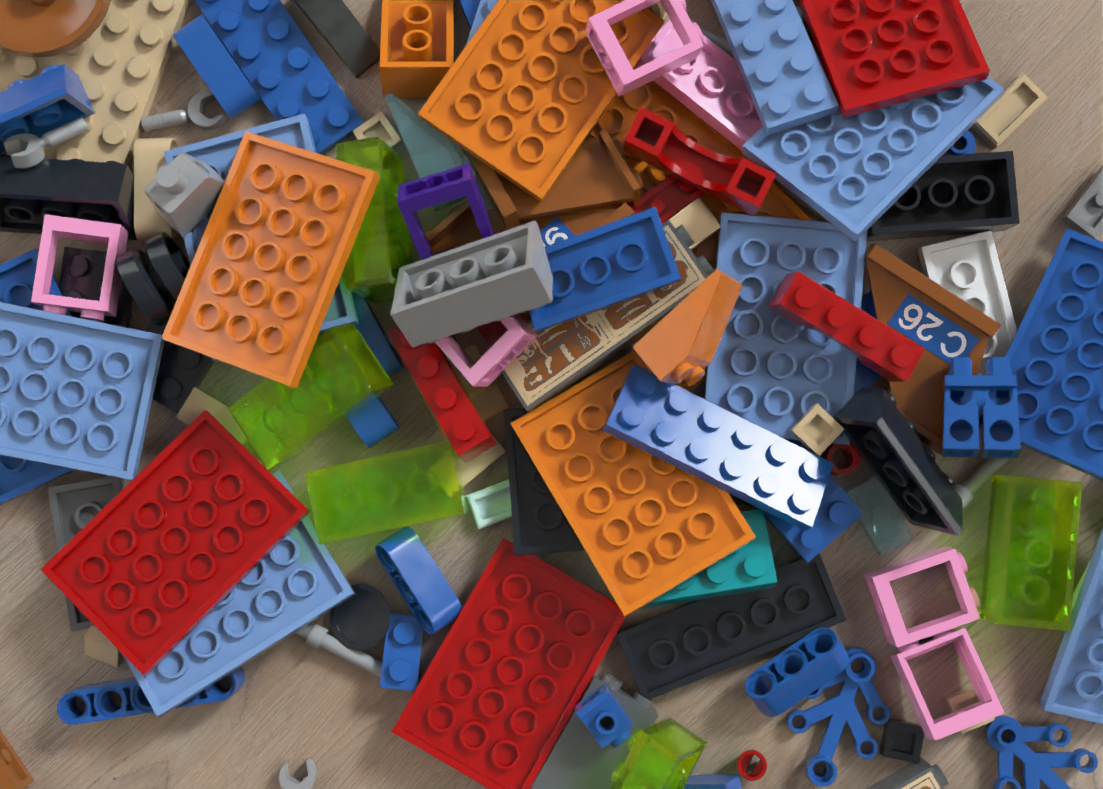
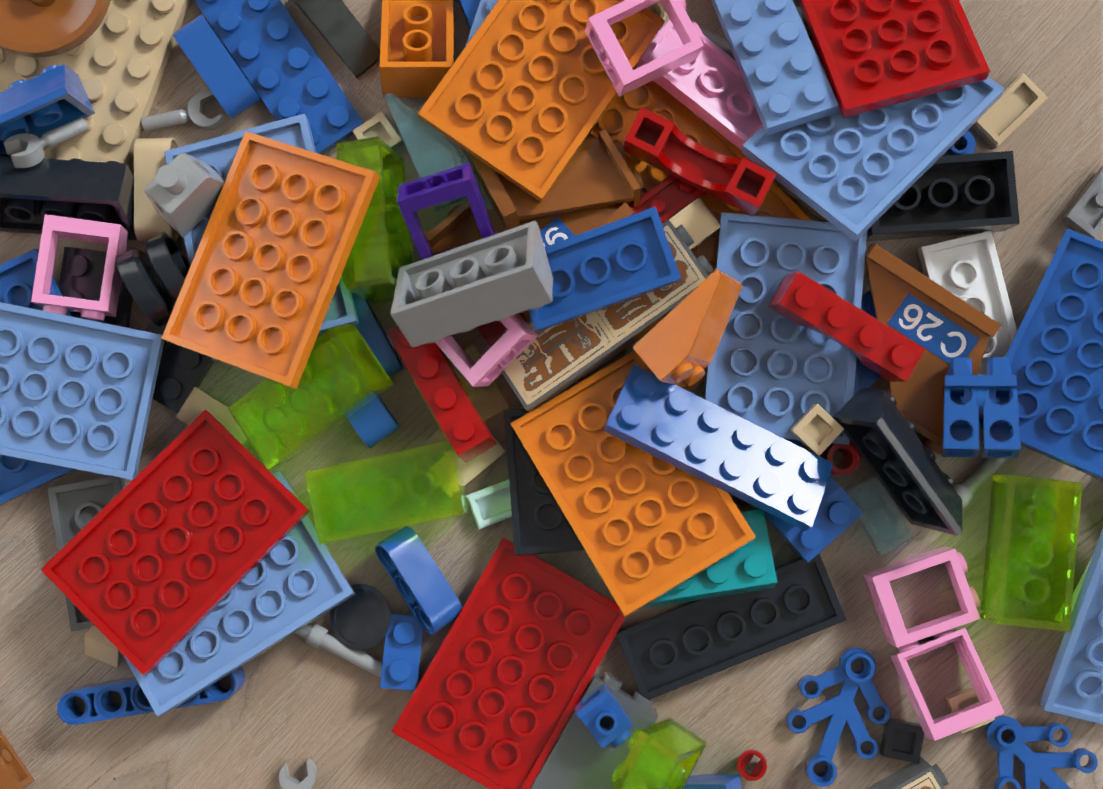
(797, 672): blue beam -> none

